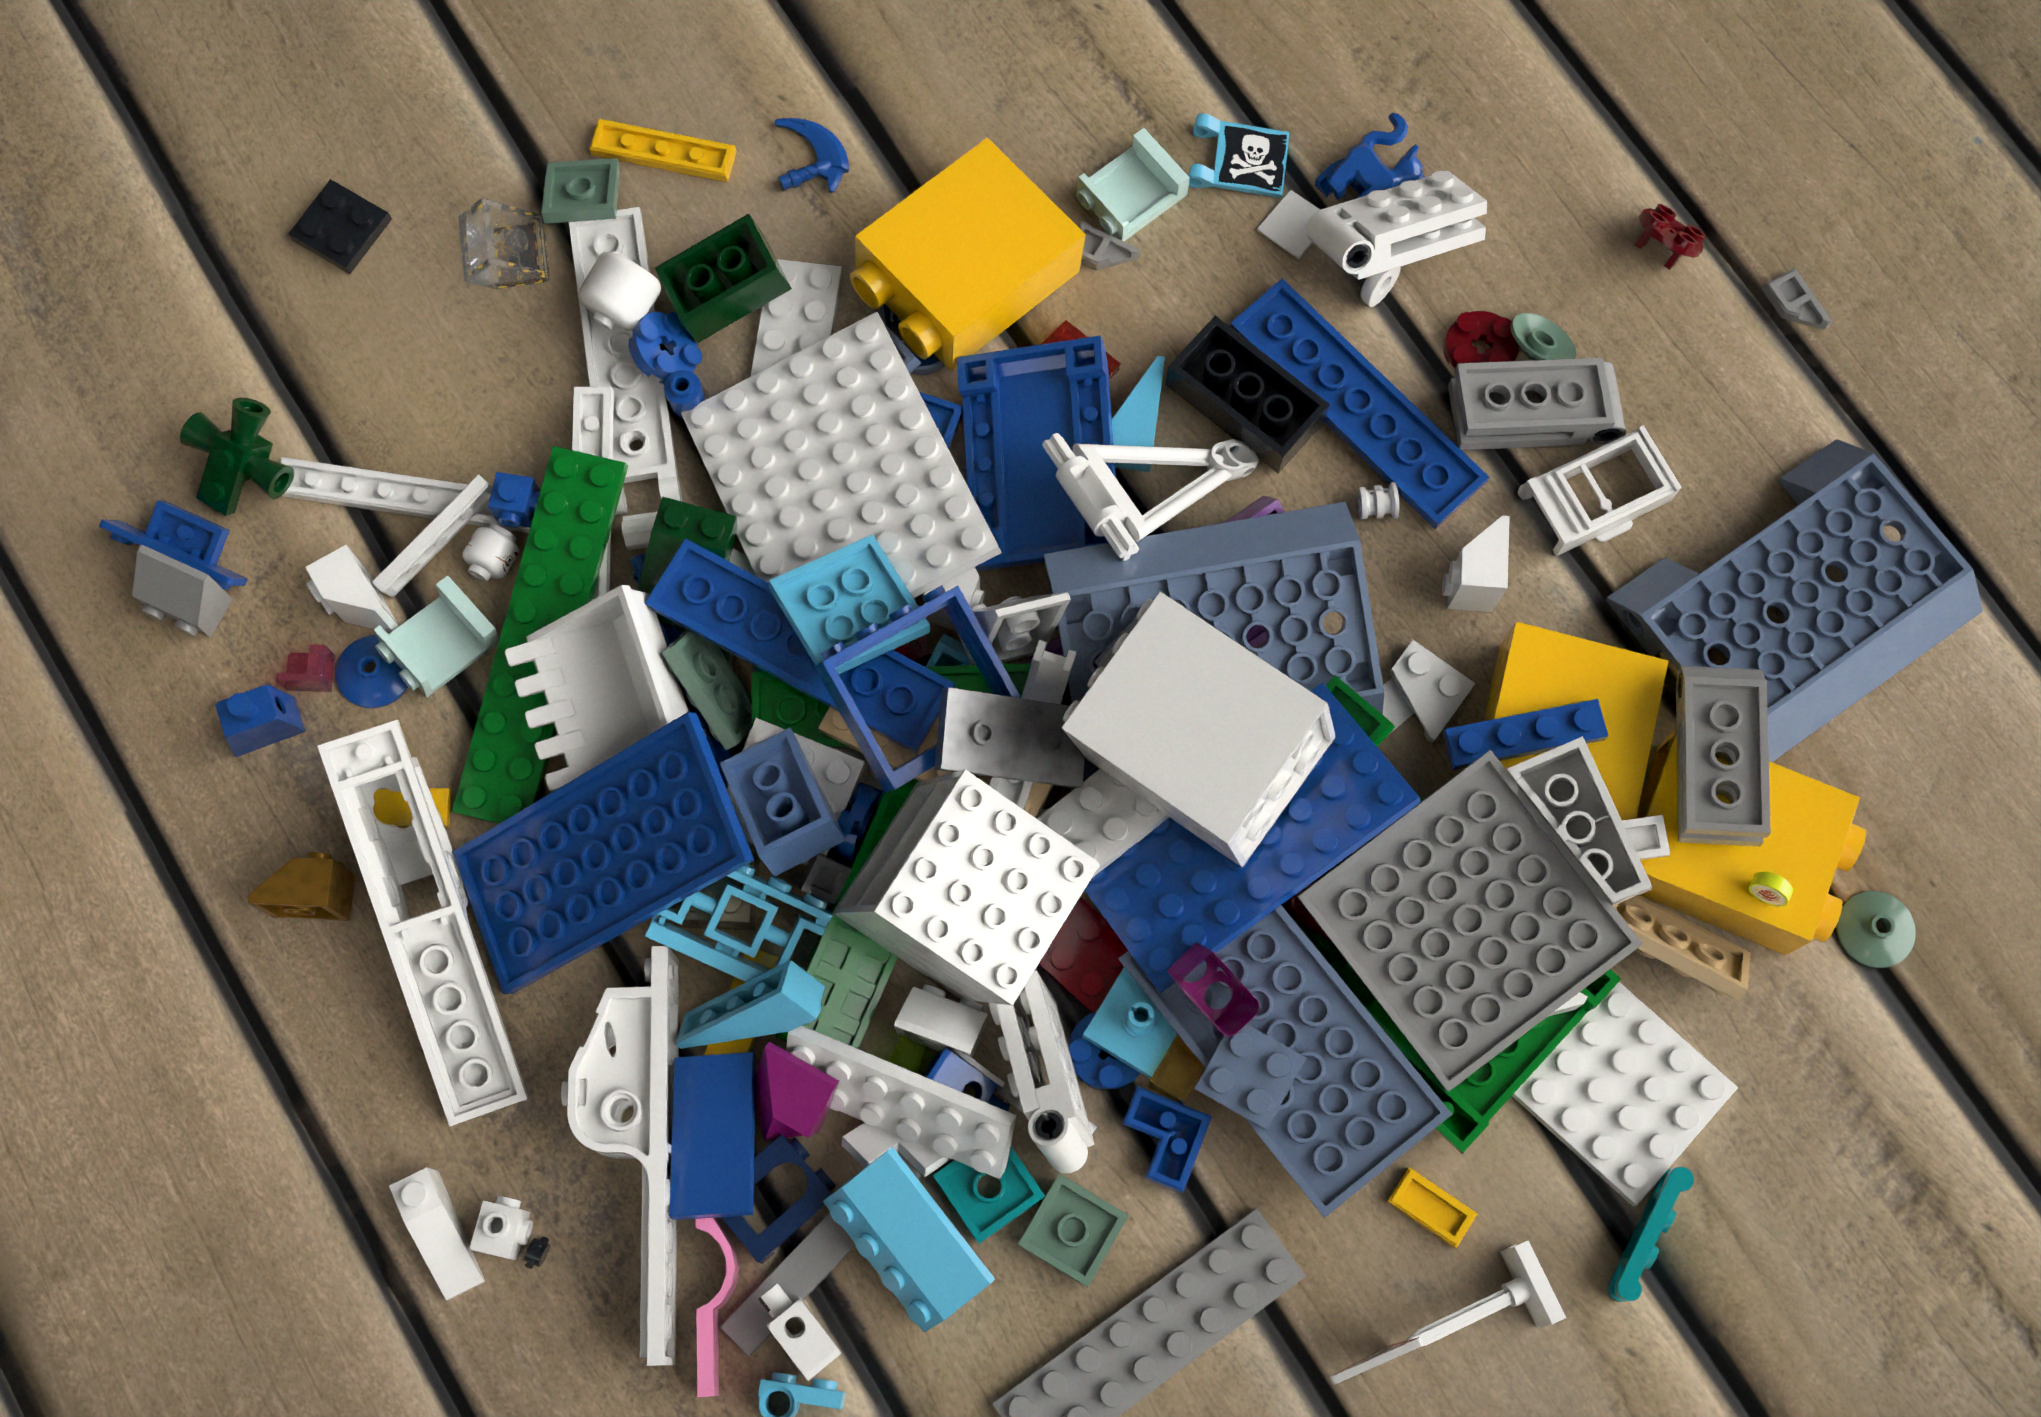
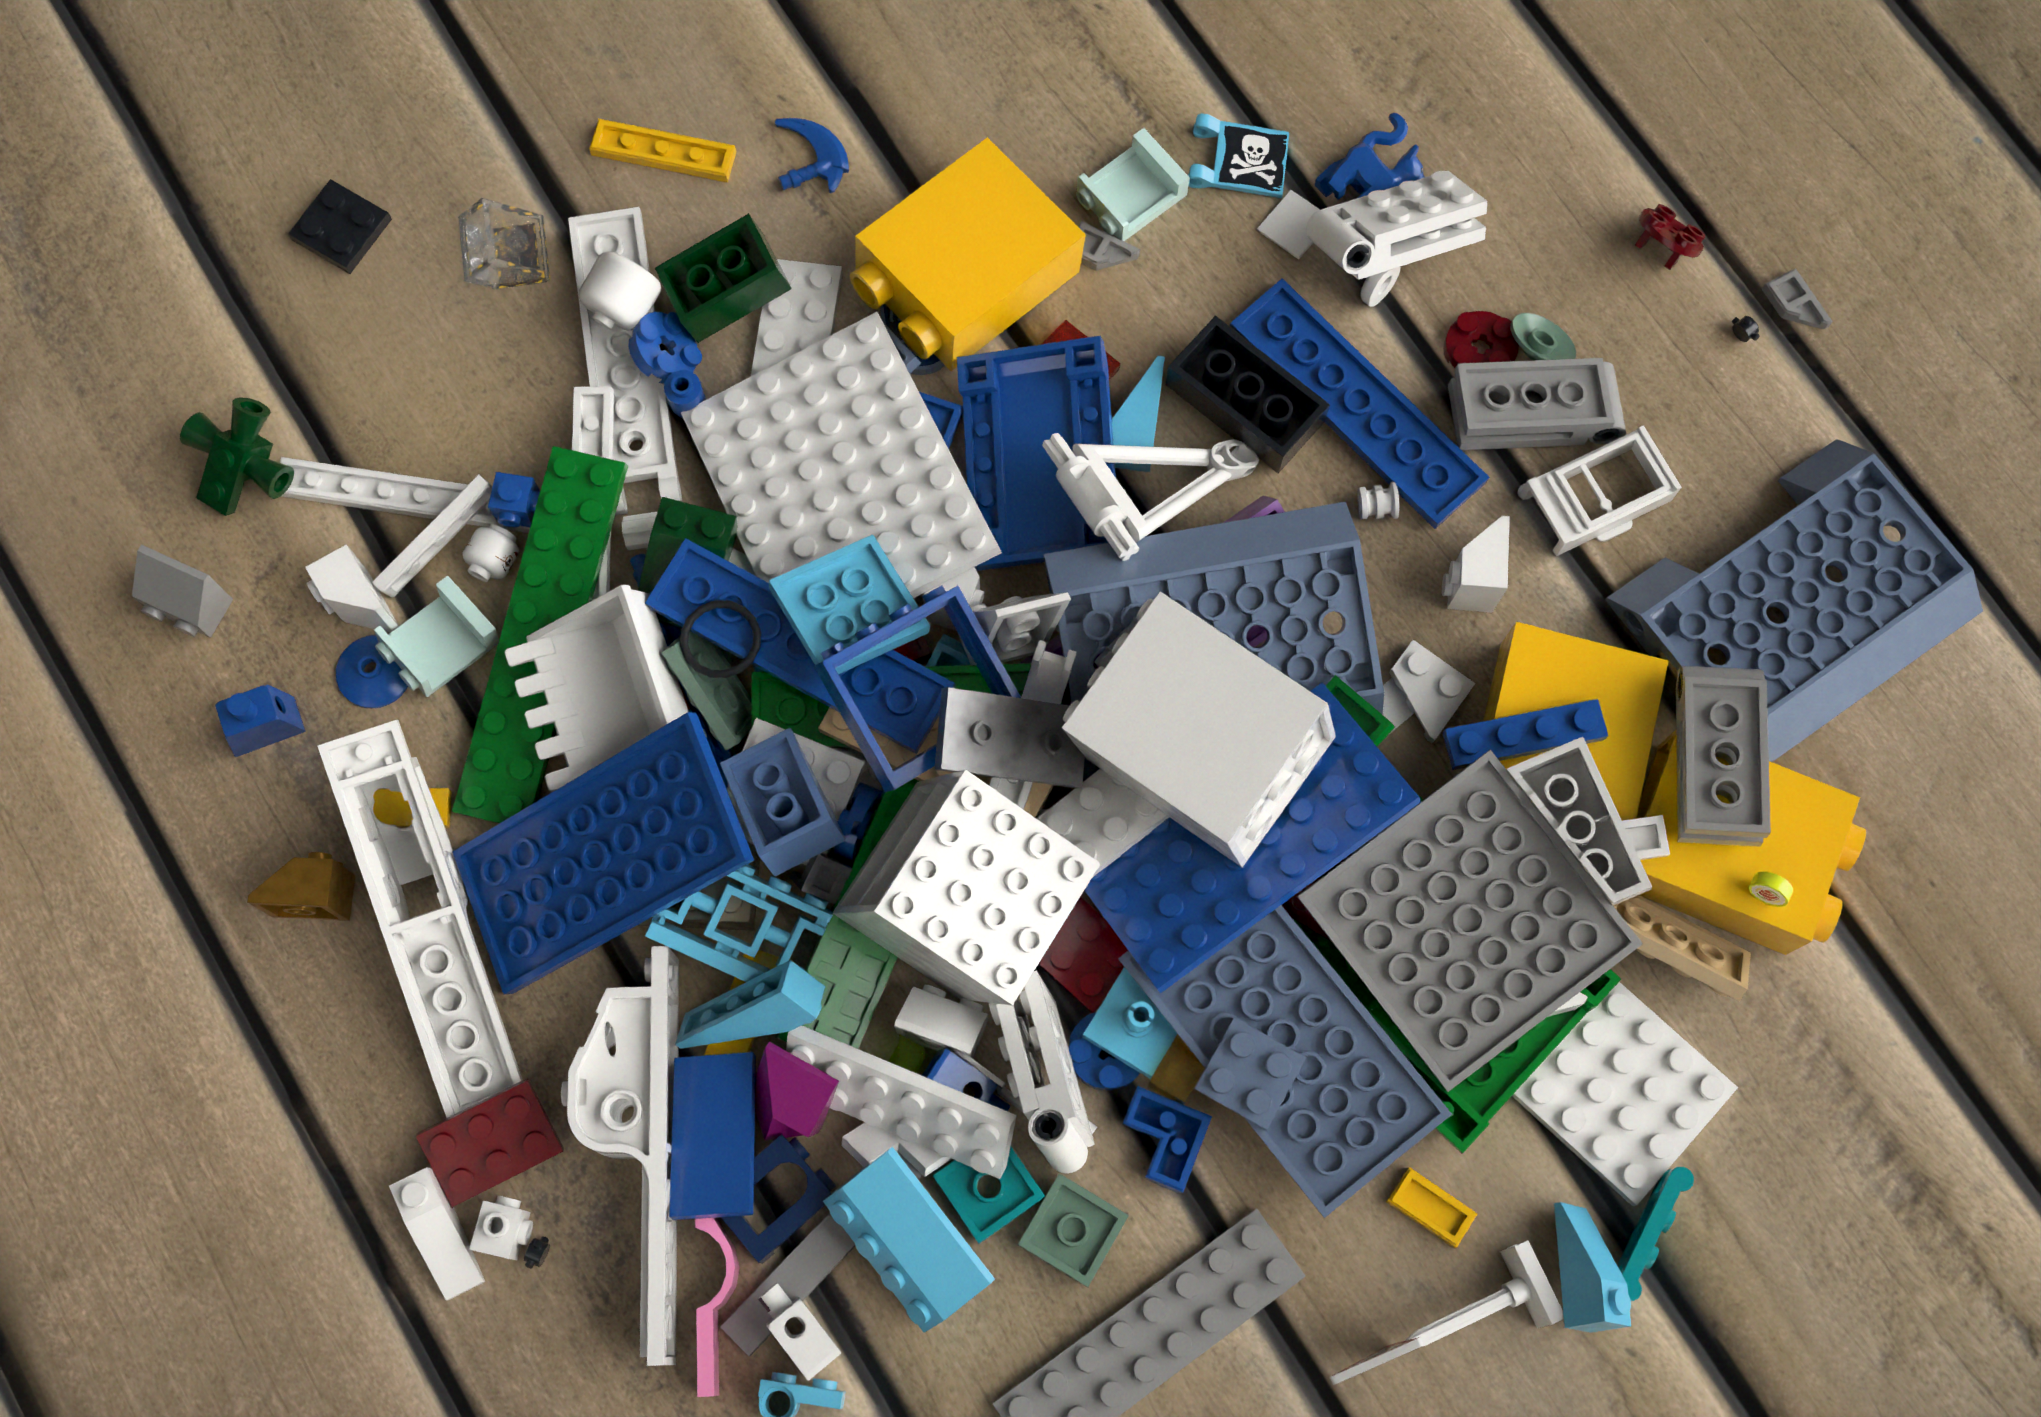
(180, 537): blue bracket -> none
(309, 670): clear pink panel -> none
(489, 1142): none -> dark red plate
(581, 190): sand green tile -> none
(705, 608): none -> black piece
(1240, 1007): magenta piece -> none
(1591, 1282): none -> medium azure slope
(1745, 328): none -> black piece
(1862, 940): sand green dish -> none

